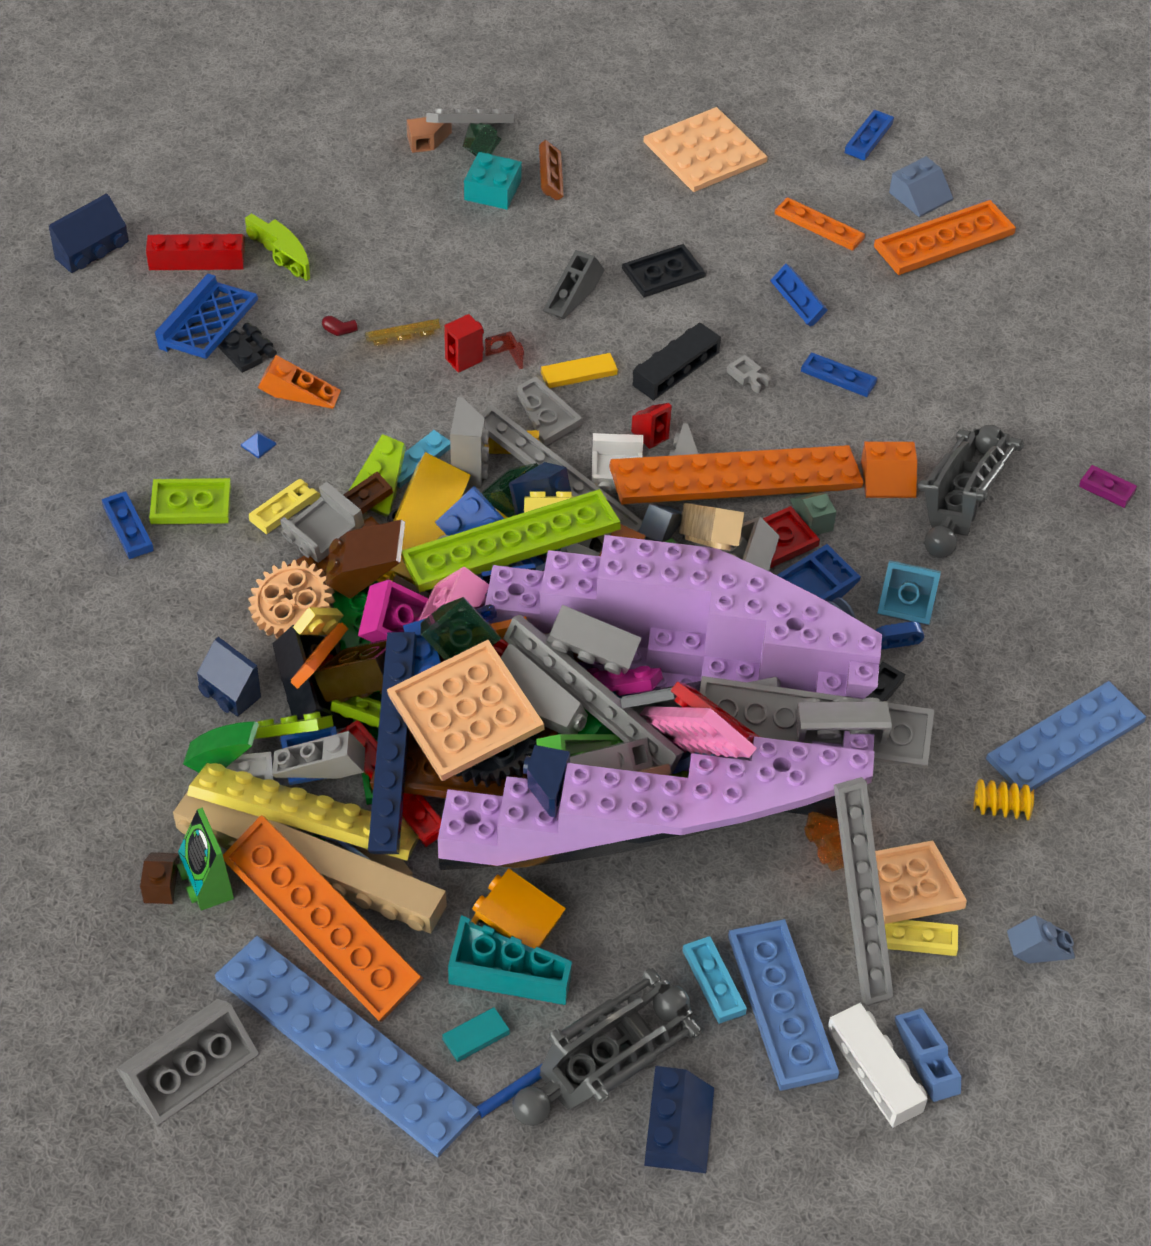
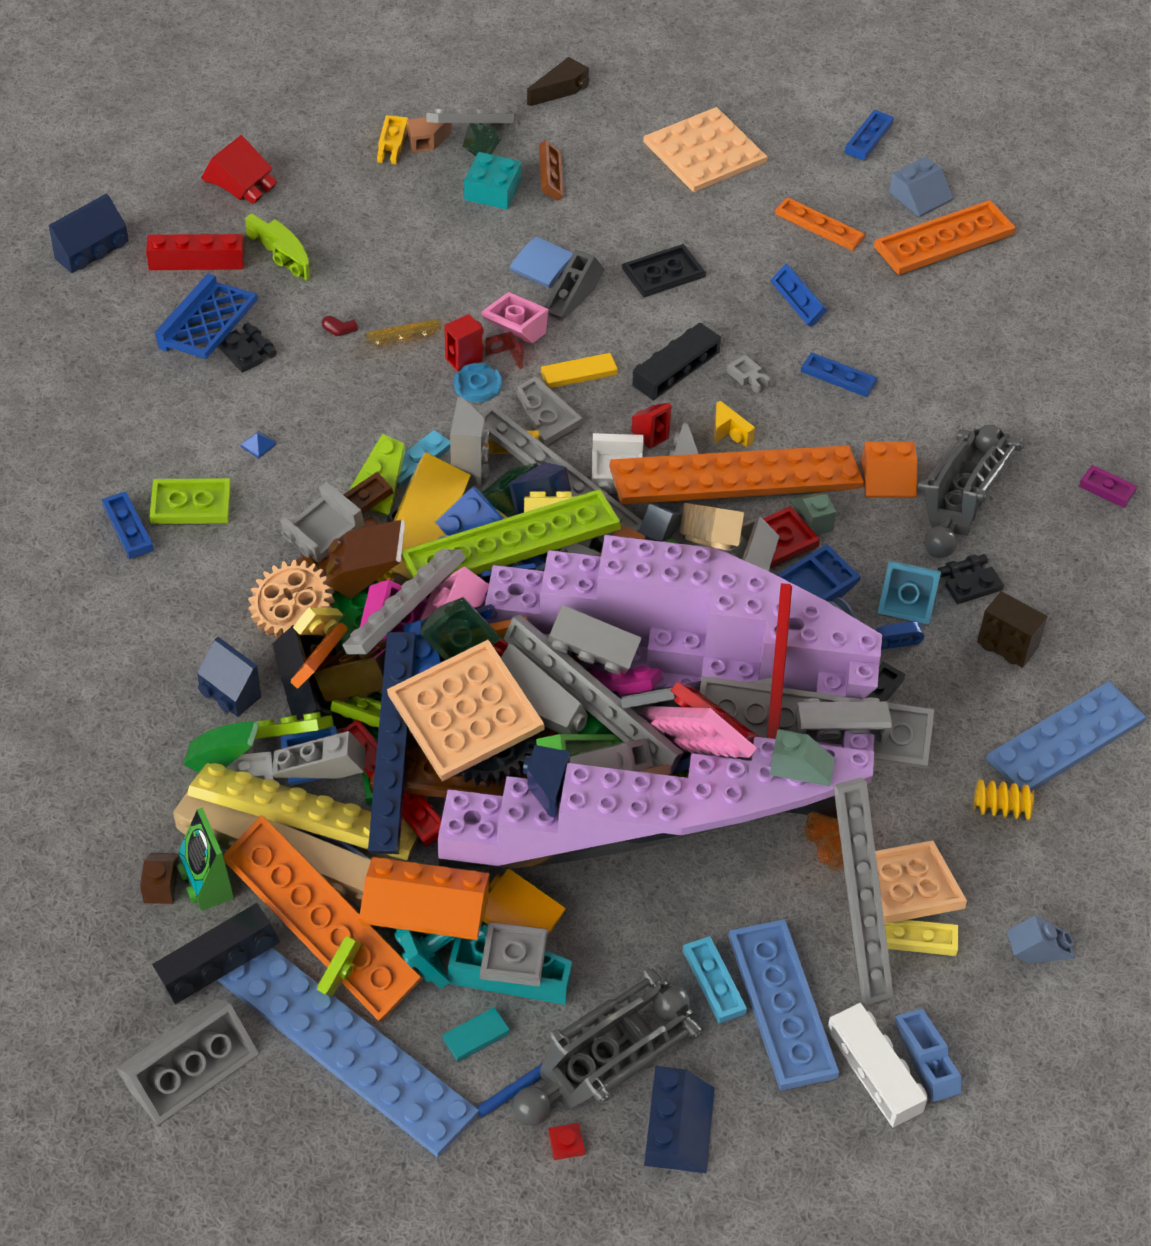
(216, 953): none -> black brick
(240, 171): none -> red hips
(282, 505): light yellow plate -> none
(295, 384): orange slope -> none
(340, 966): none -> lime plate
(392, 138): none -> yellow hinge
(403, 602): none -> light grey plate
(422, 953): none -> teal plate
(424, 898): none -> orange slope
(472, 387): none -> dark azure tile
(514, 954): none -> light grey tile
(518, 316): none -> bright pink slope
(541, 261): none -> medium blue slope
(560, 82): none -> dark brown slope
(566, 1141): none -> red plate
(731, 423): none -> yellow slope
(779, 660): none -> red tile
(801, 759): none -> sand green slope
(972, 585): none -> black plate
(1011, 629): none -> dark brown brick

